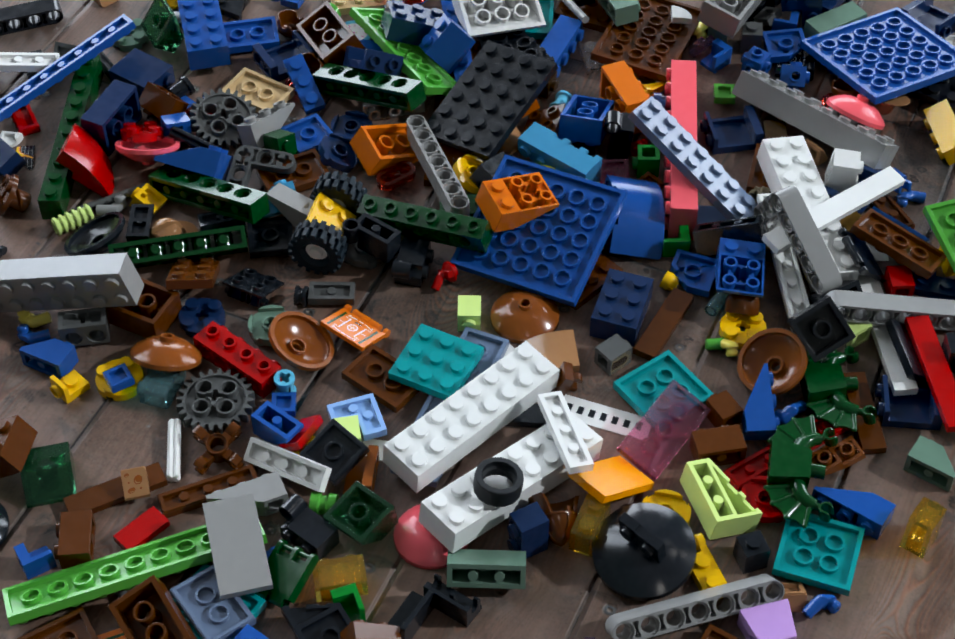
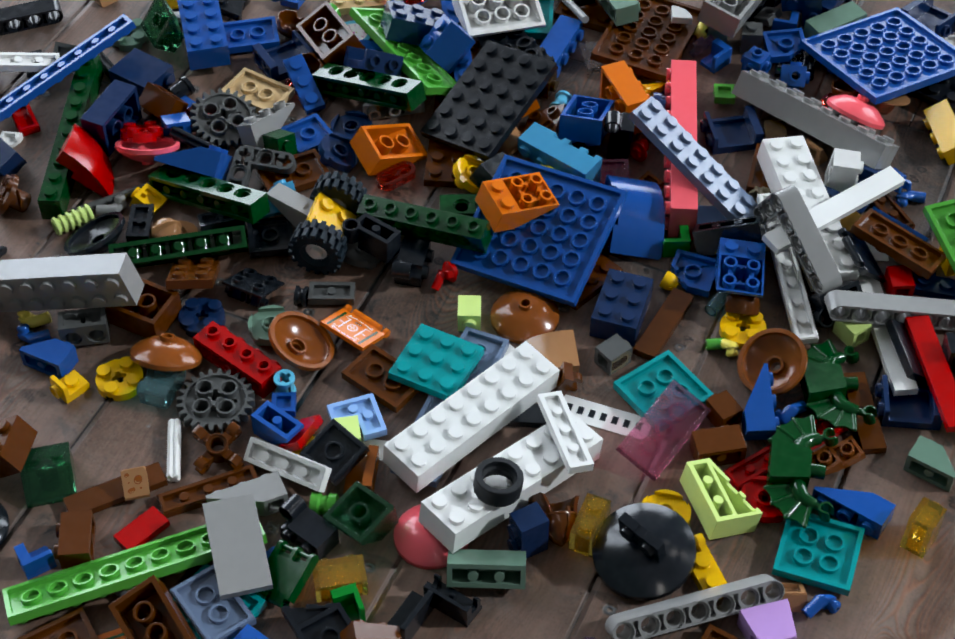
(27, 154): black sticker -> none
(118, 378): blue tile -> none
(436, 166): light grey beam -> none
(612, 480): light orange tile -> none
(646, 160): green brick -> none
(751, 552): black brick -> none
(821, 328): black brick -> none

